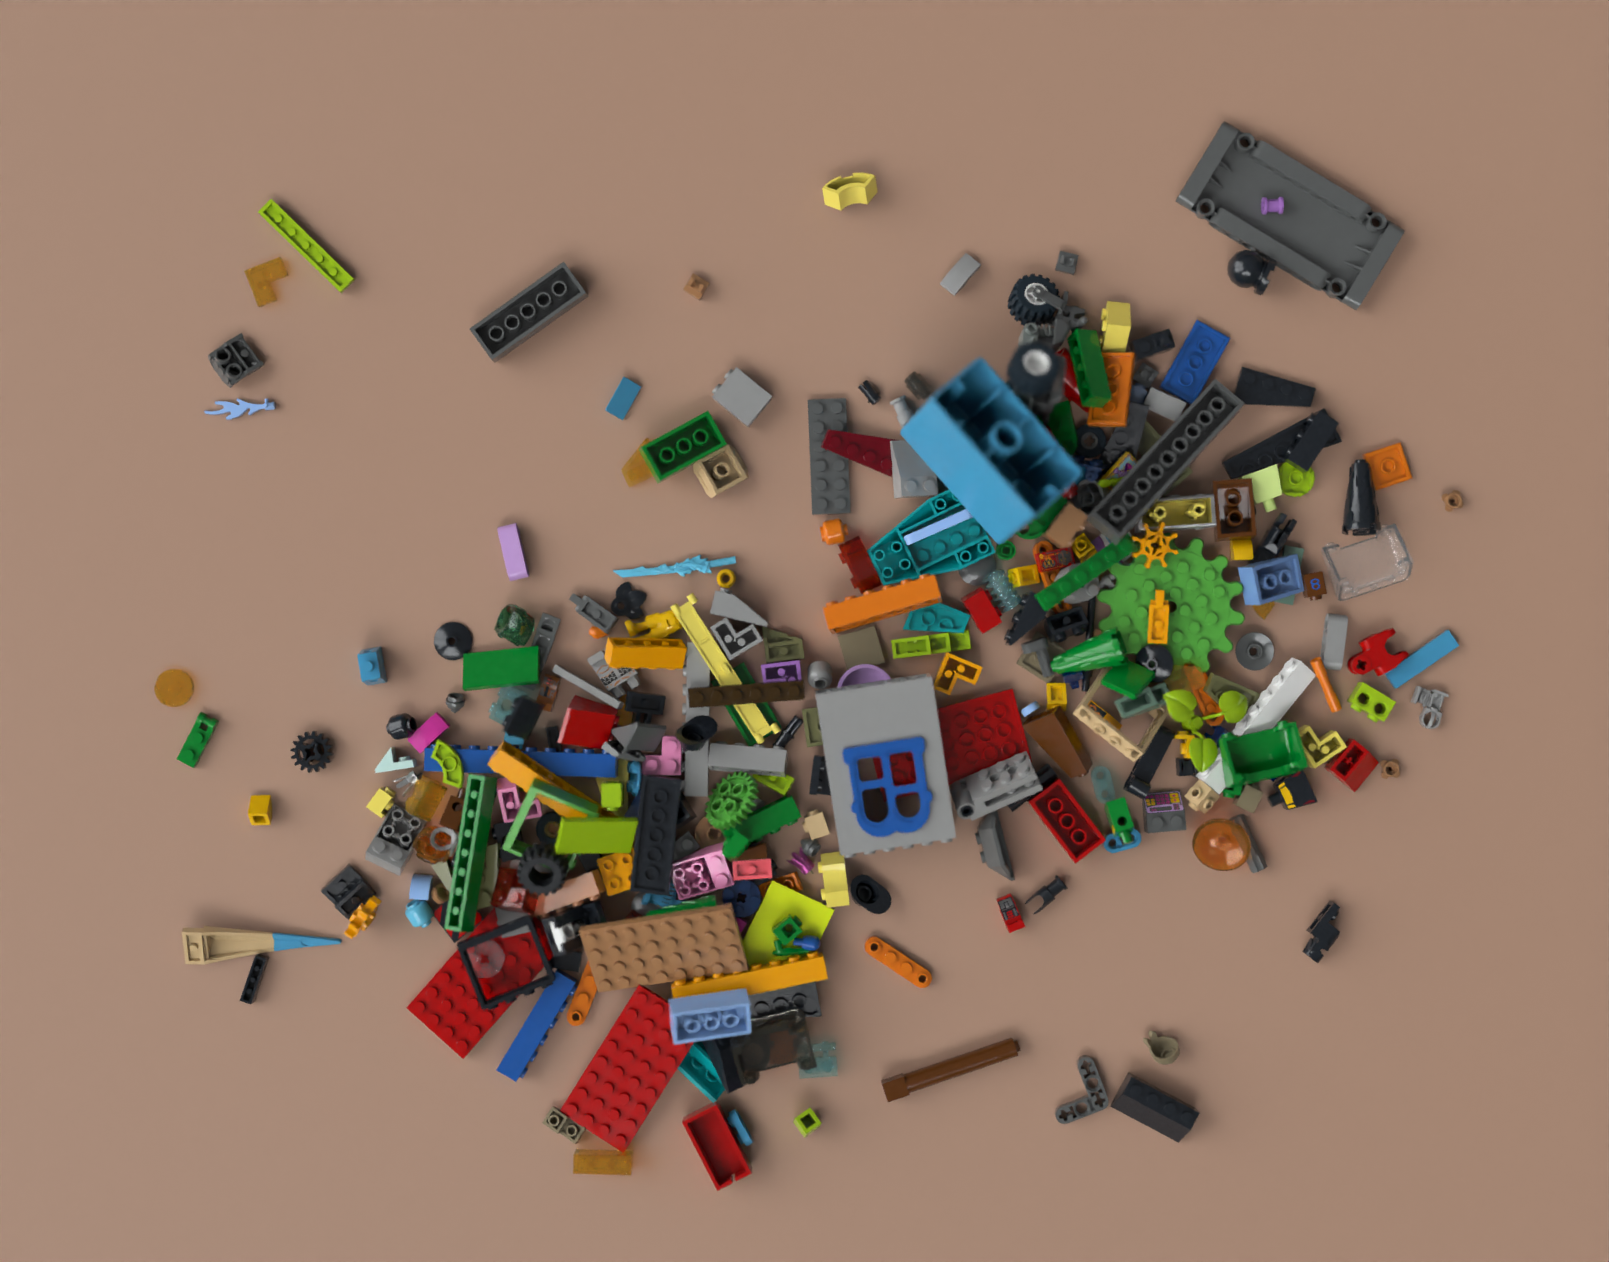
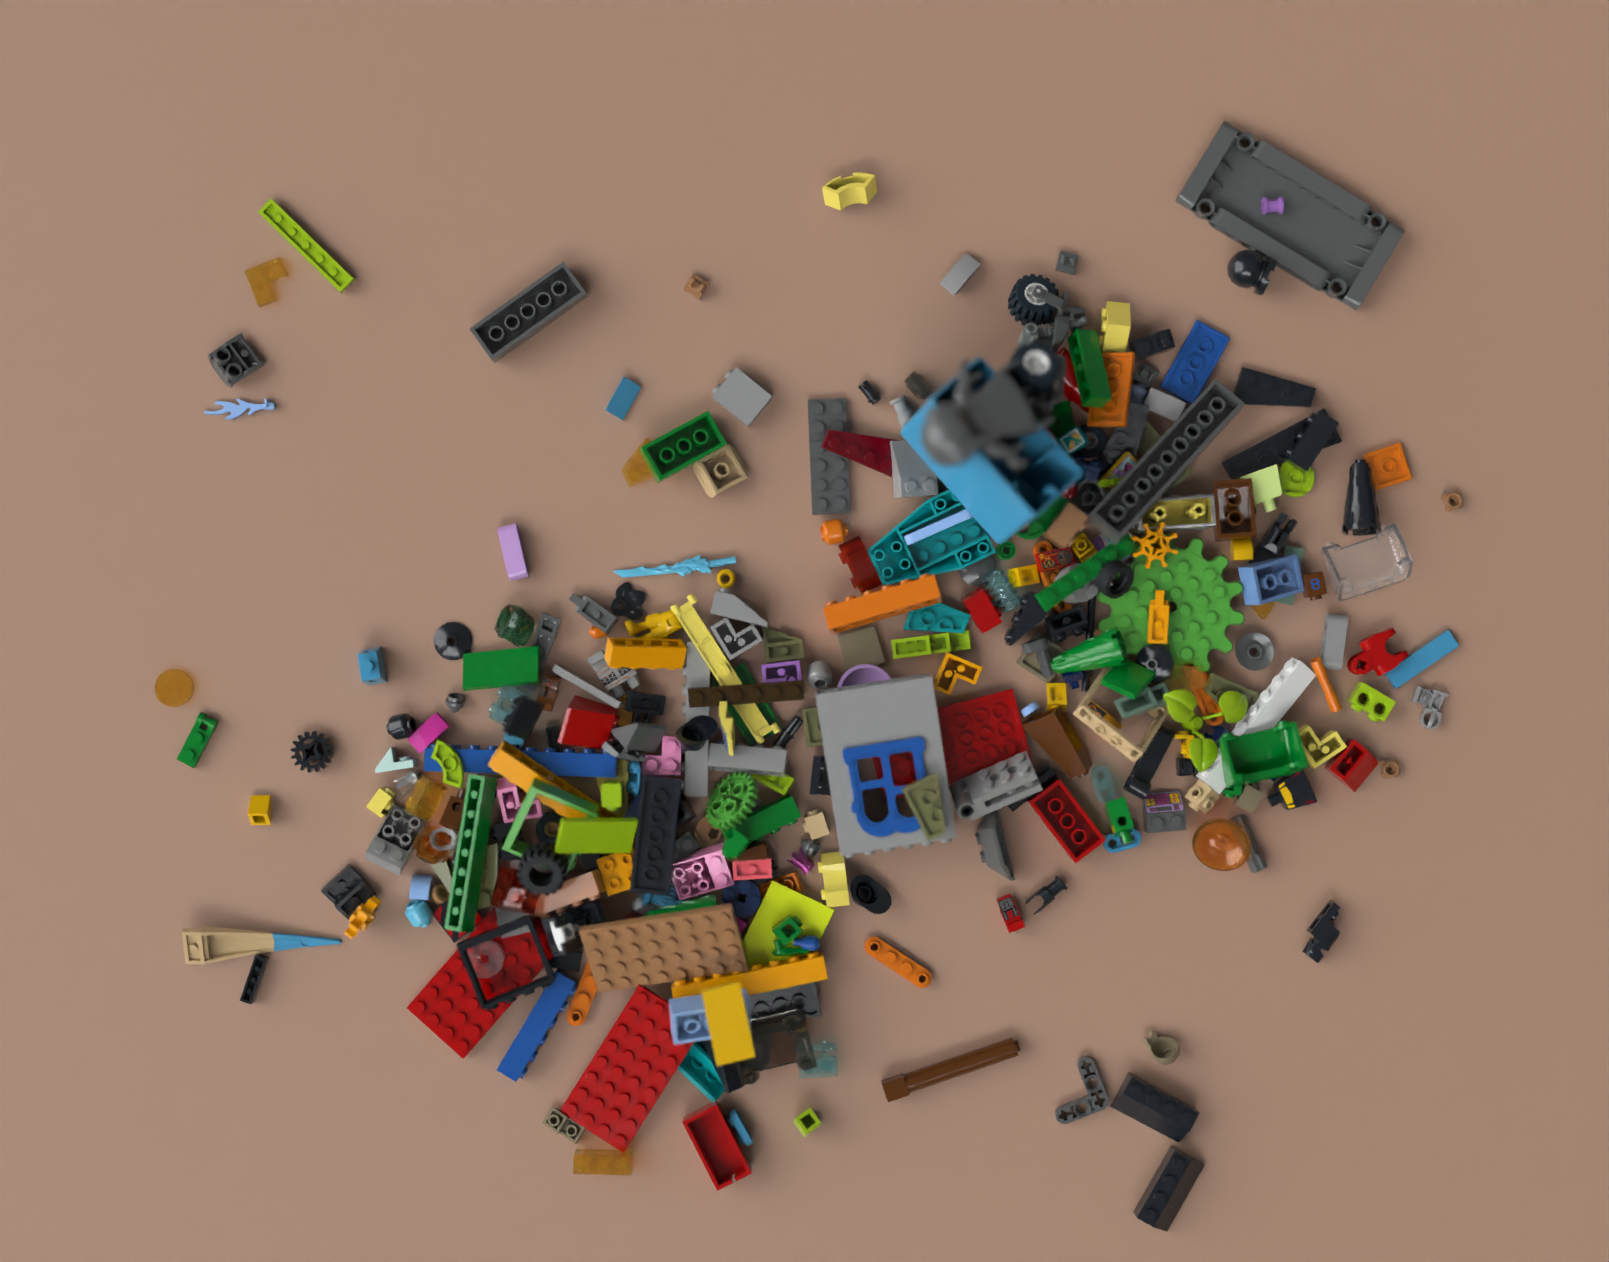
(727, 728): none -> light yellow slope
(728, 1023): none -> yellow tile
(927, 805): none -> olive wing
(980, 421): none -> dark grey piece
(1074, 440): none -> teal brick
(1122, 584): none -> black tyre
(1168, 1189): none -> black slope

